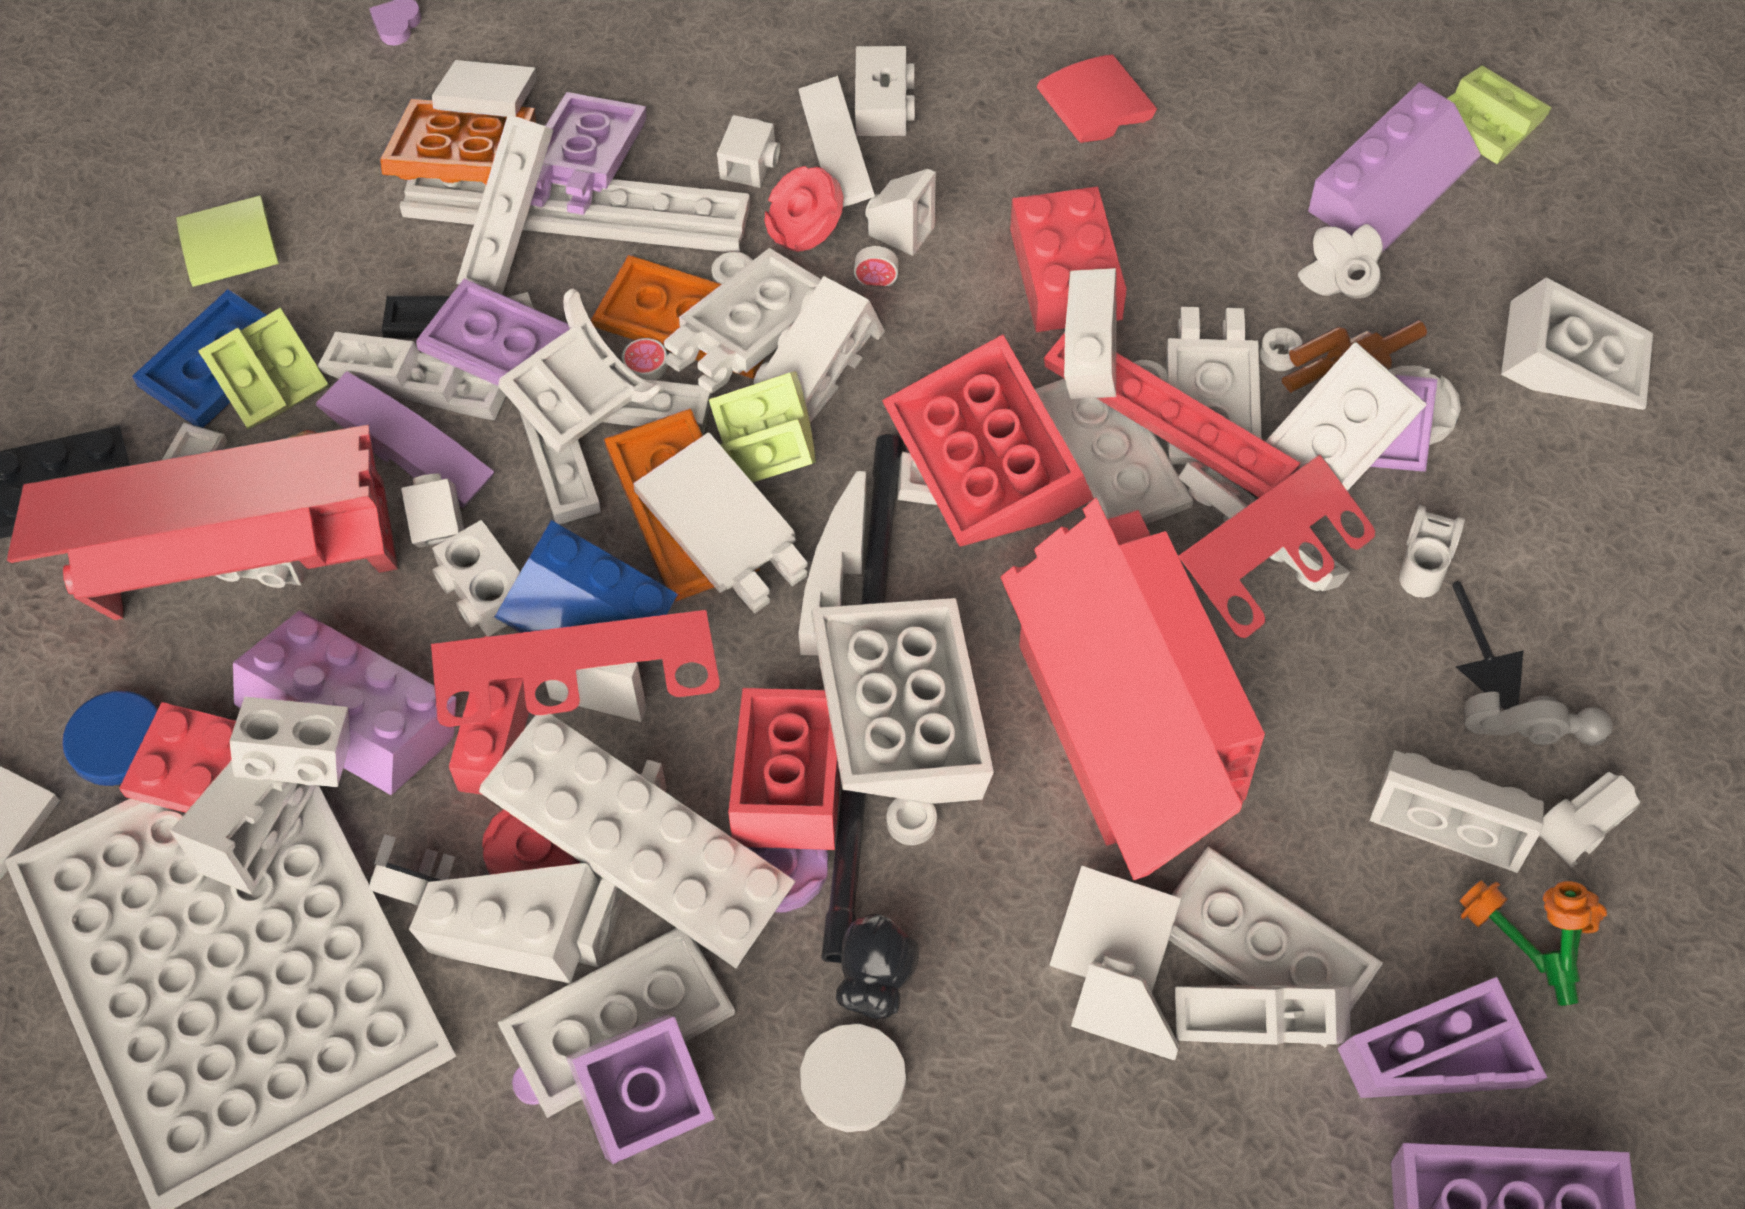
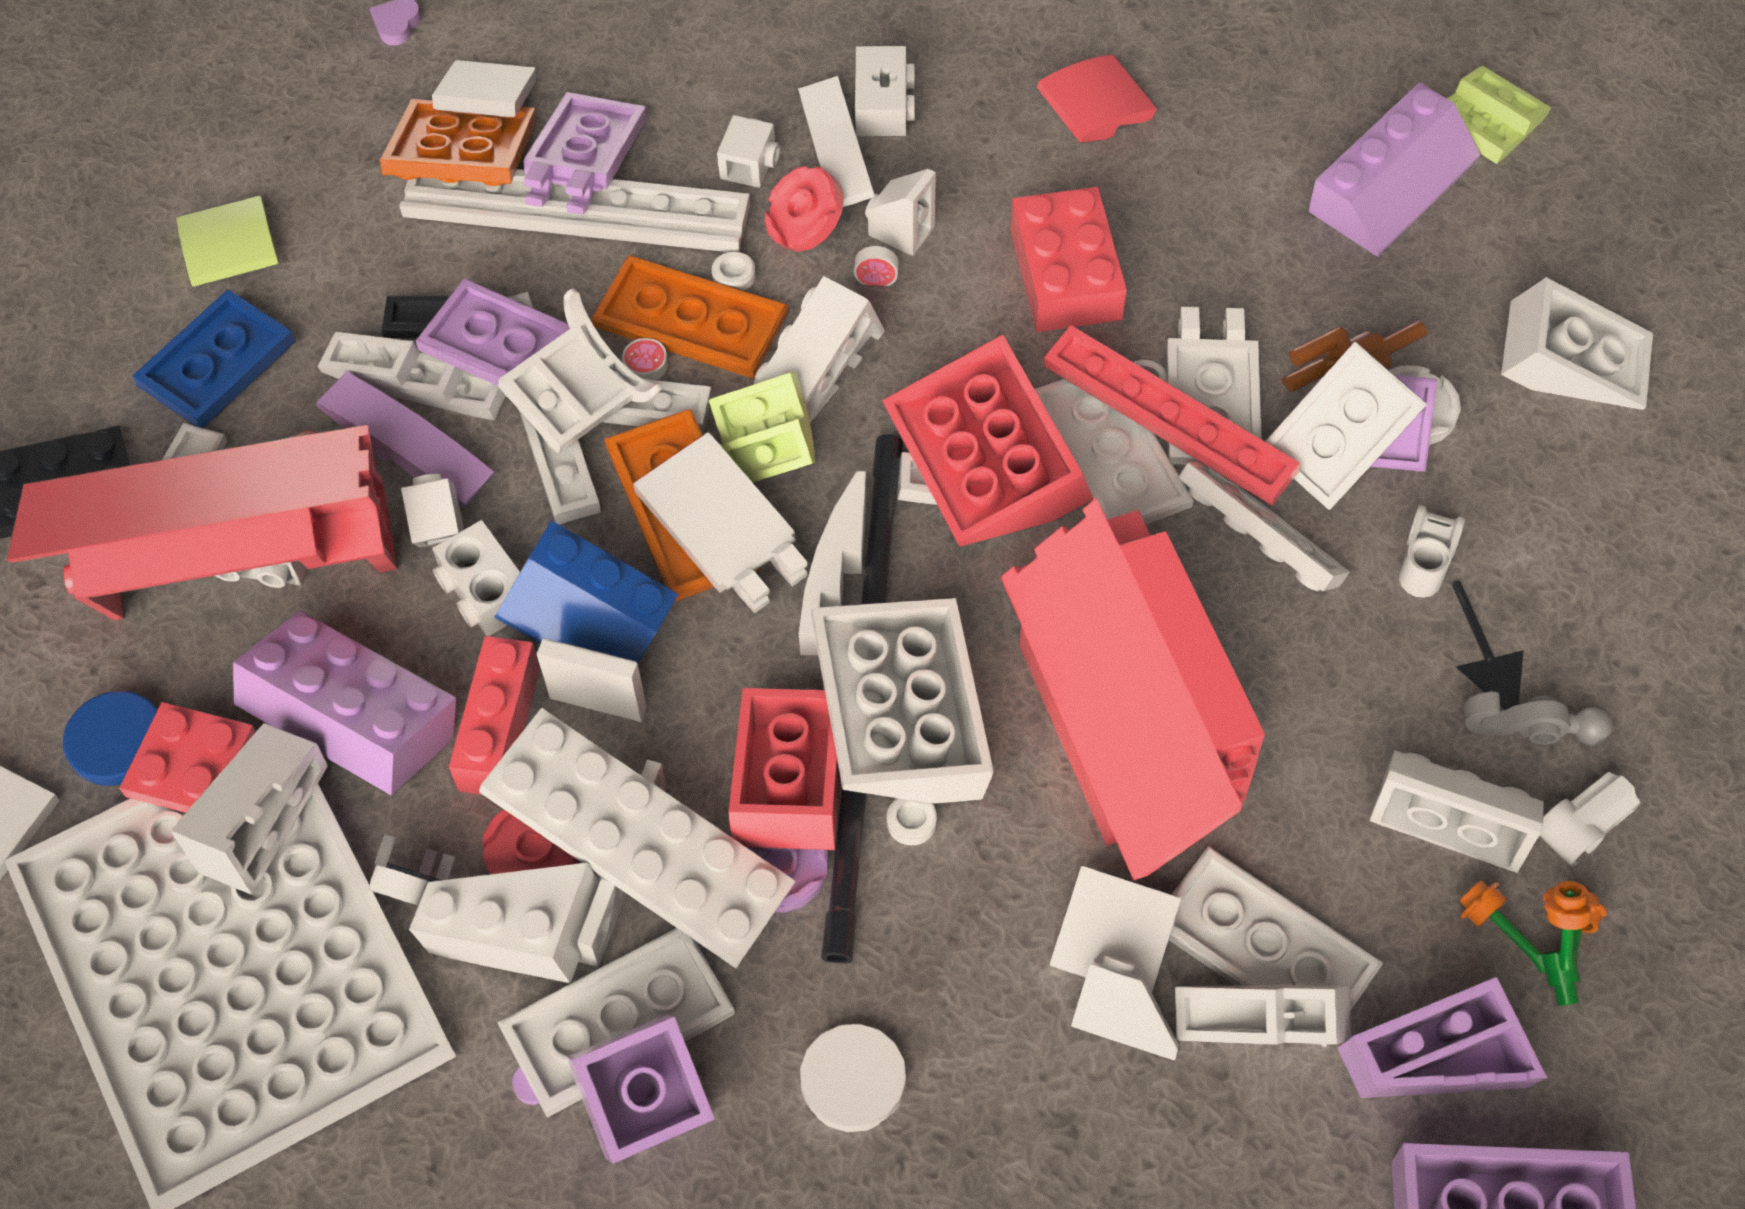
(264, 368): yellowish green slope -> none
(290, 741): white brick -> none
(505, 203): white plate -> none
(562, 651): coral piece -> none
(740, 319): white tile -> none
(875, 965): black hair -> none
(1091, 334): white slope -> none
(1264, 527): coral piece -> none
(1271, 358): white bush -> none
(1340, 257): white plate -> none

